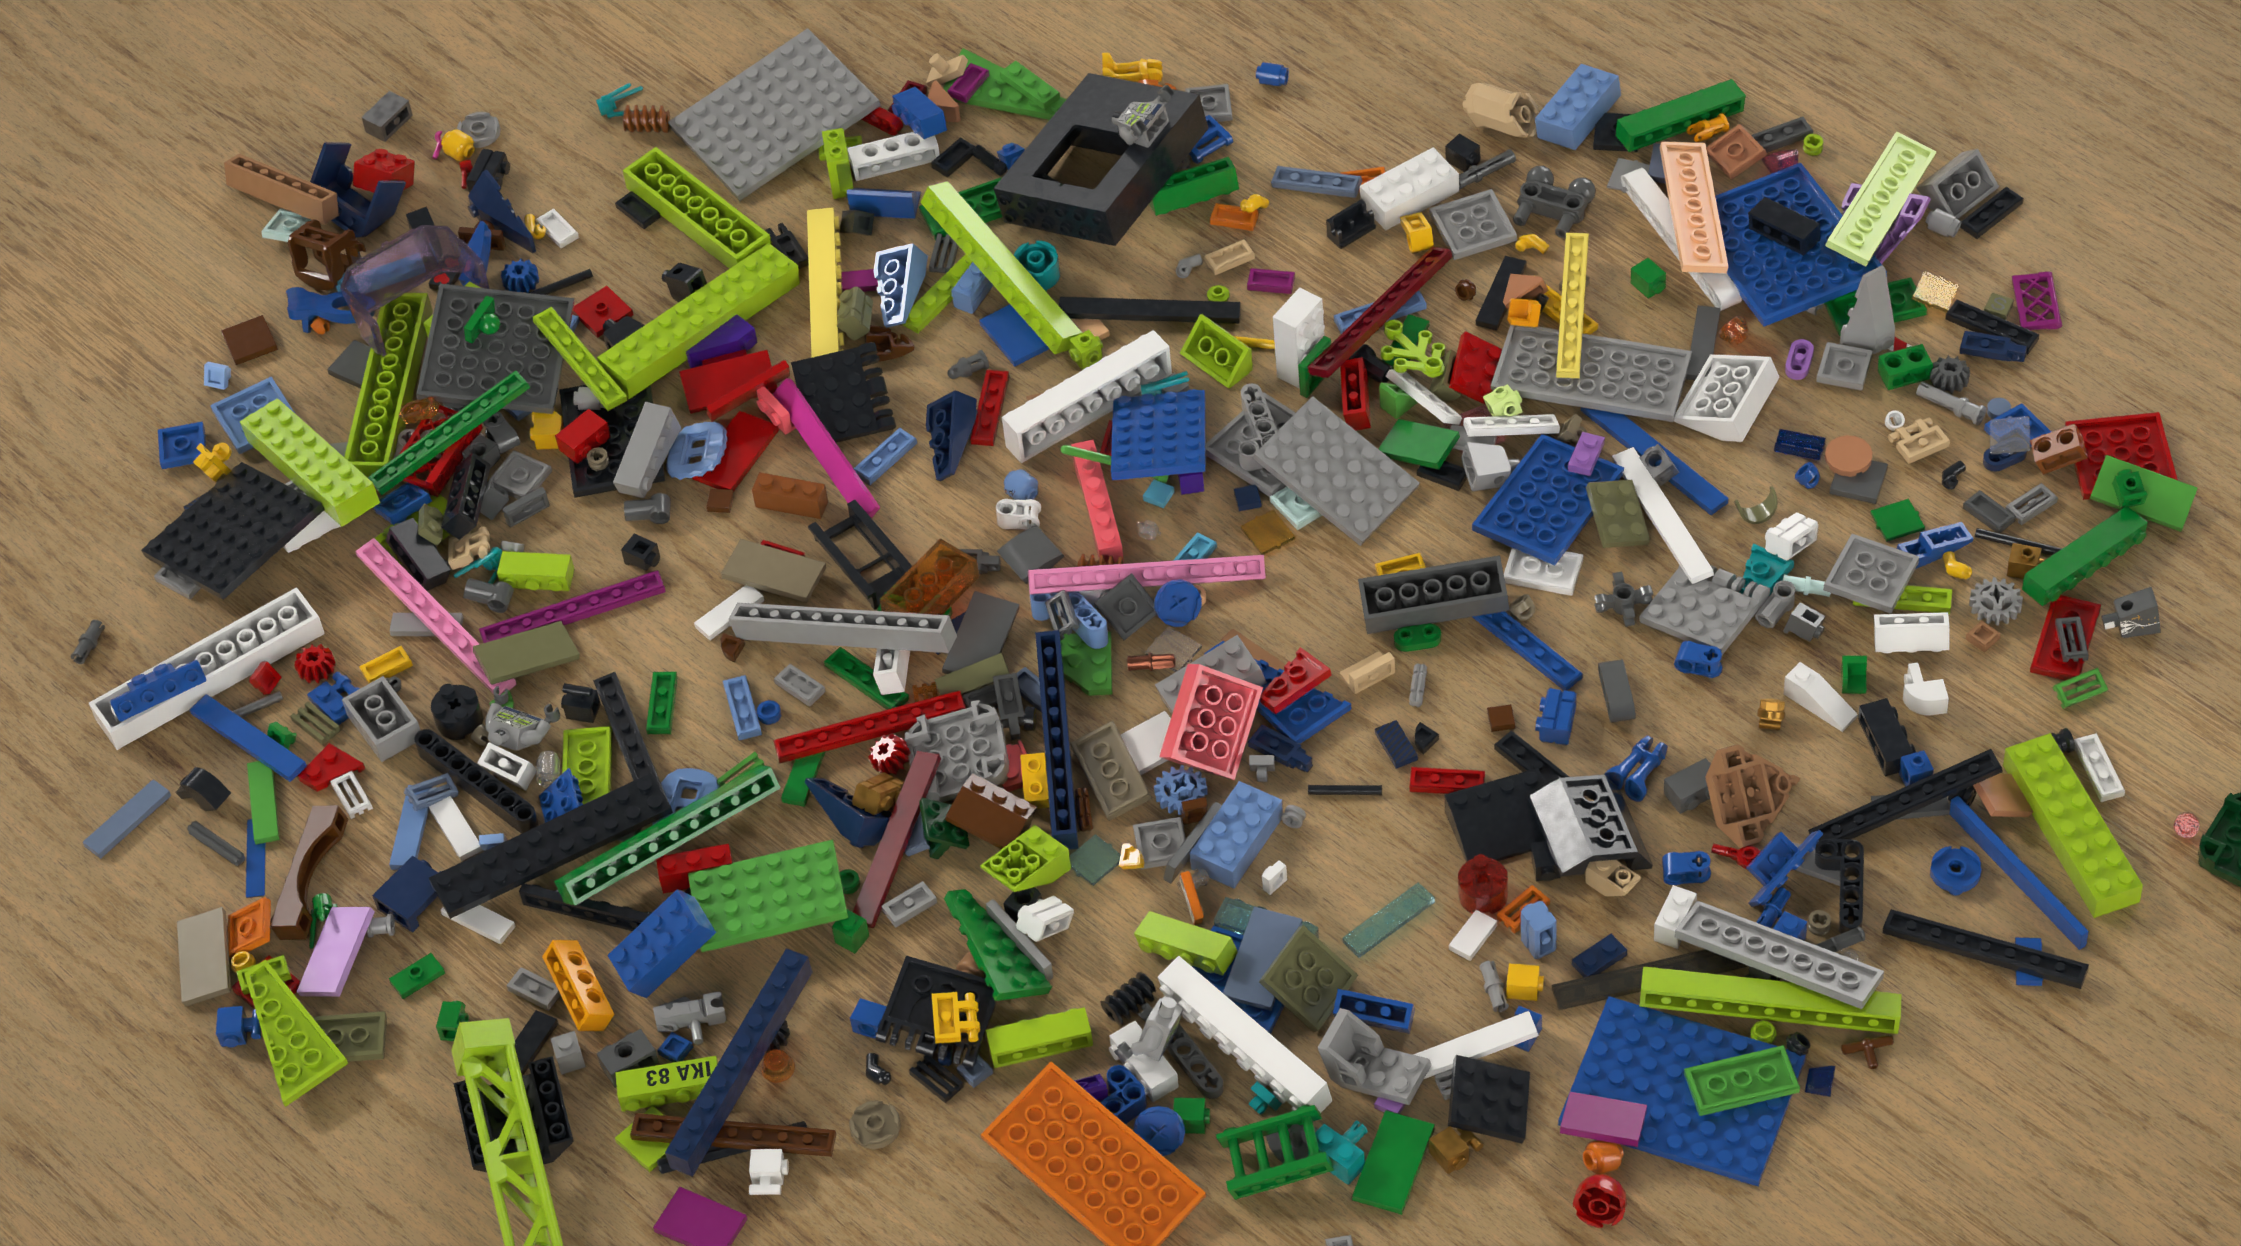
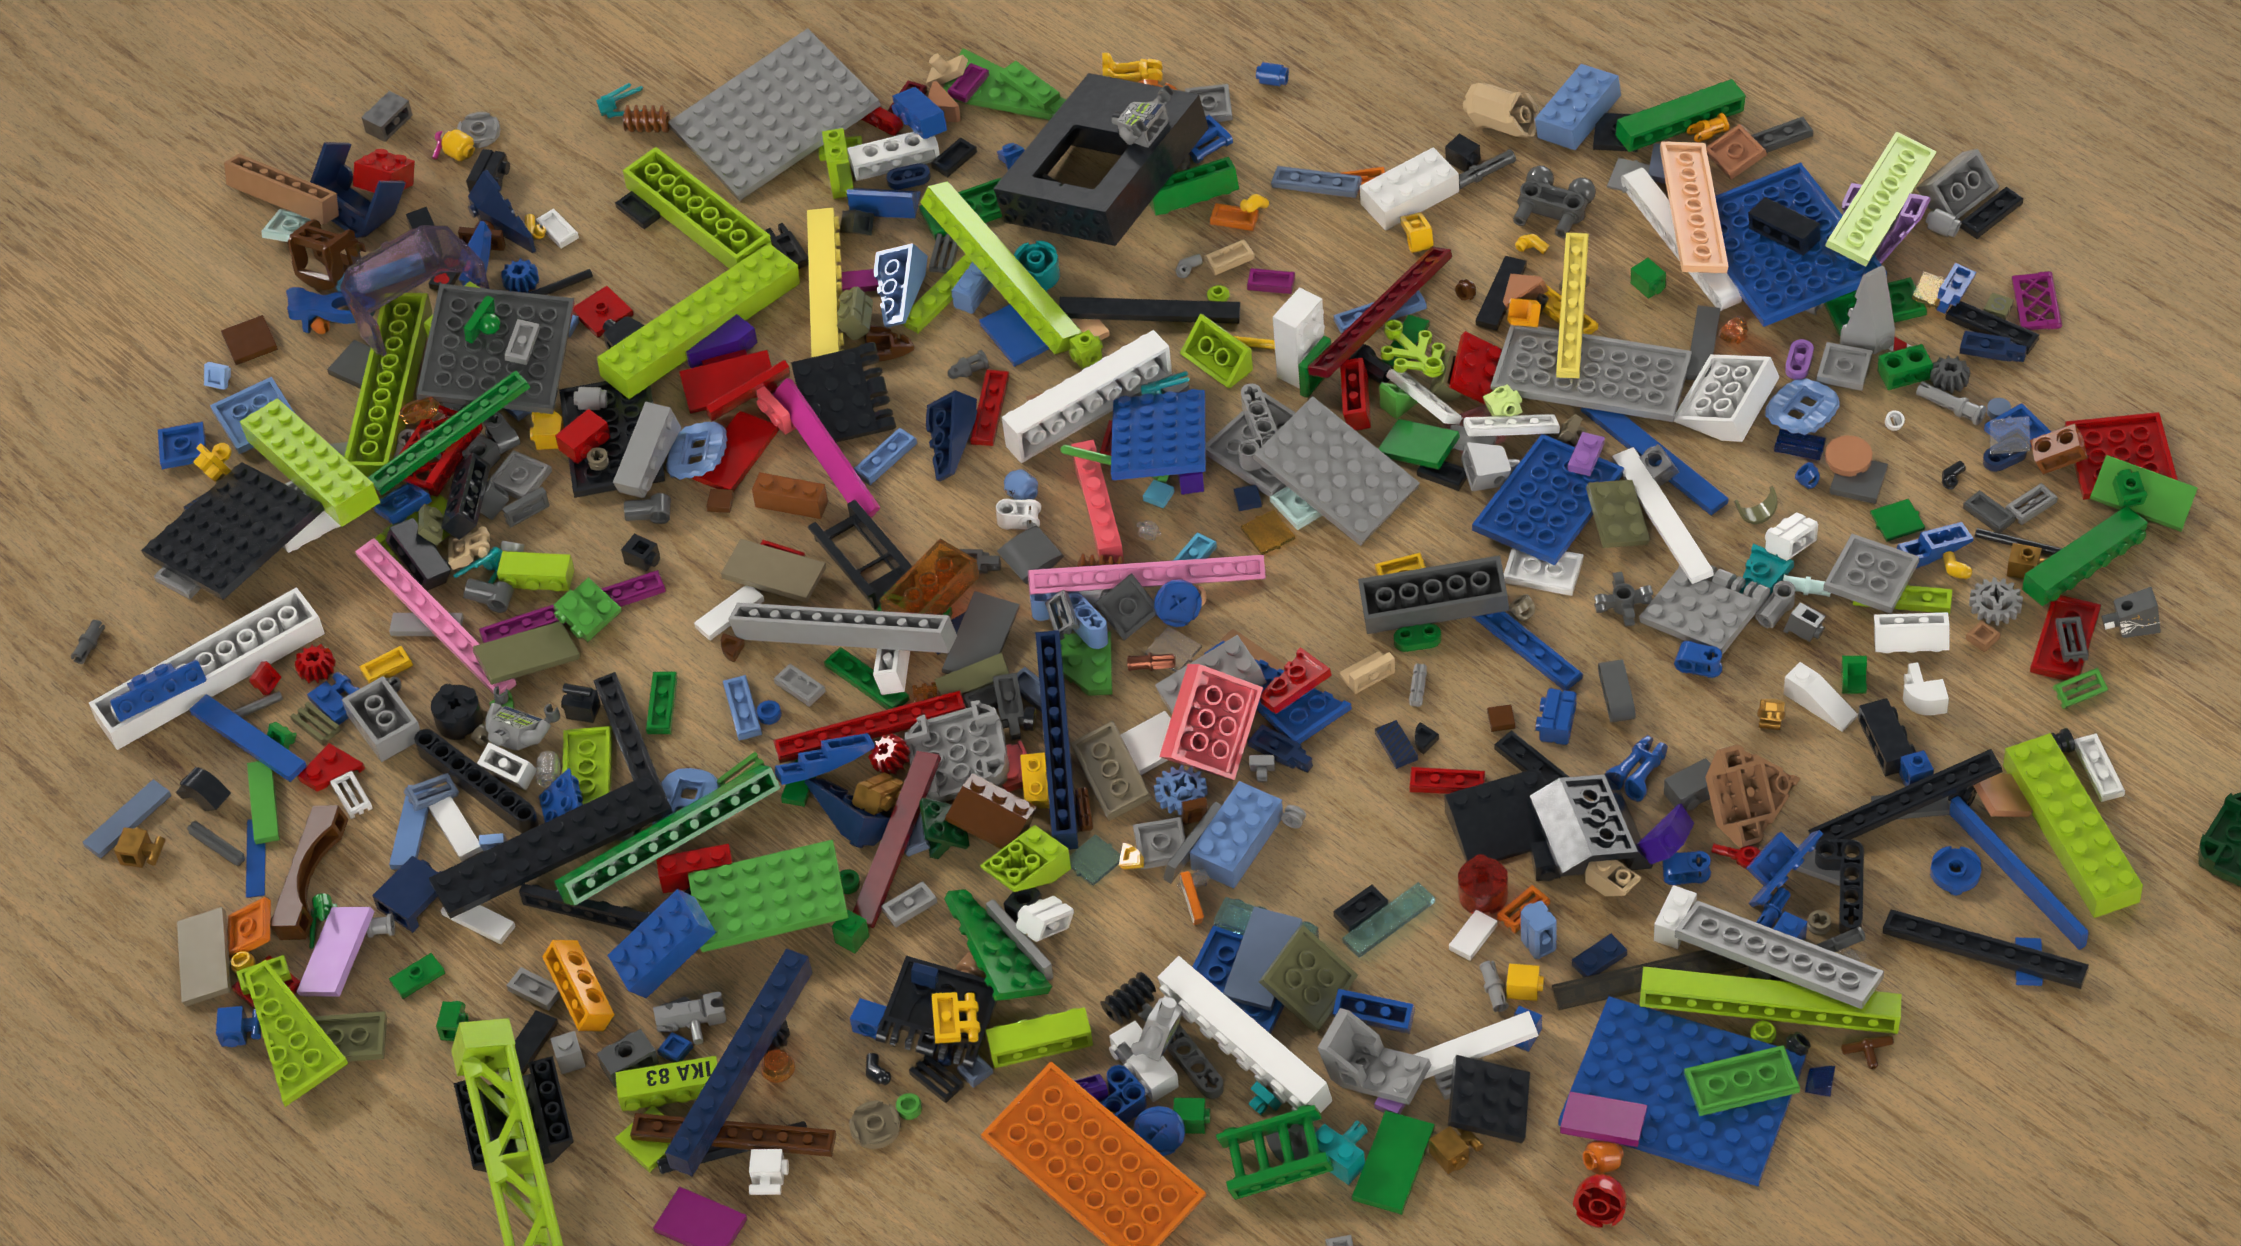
(136, 846): none -> pearl gold brick
(466, 167): red hand -> none
(522, 342): none -> light grey plate
(579, 358): lime tile -> none
(586, 609): none -> bright green plate
(683, 280): black torso -> none
(832, 755): none -> blue slope
(908, 176): none -> dark blue plate
(909, 1106): none -> bright green tile
(924, 975): none -> dark blue tile
(989, 160): black axle -> none
(1192, 943): lime brick -> none
(1274, 877): white plate -> none
(1344, 789): black bar -> none
(1350, 224): black hinge -> none
(1360, 908): none -> black plate
(1473, 224): light grey plate -> none
(1667, 836): none -> dark purple slope
(1781, 160): clear pink slope -> none
(1789, 399): none -> medium blue piece
(1814, 139): lime bush -> none
(1921, 444): tan plate -> none
(1954, 286): none -> hinge
(2186, 825): clear red tile -> none

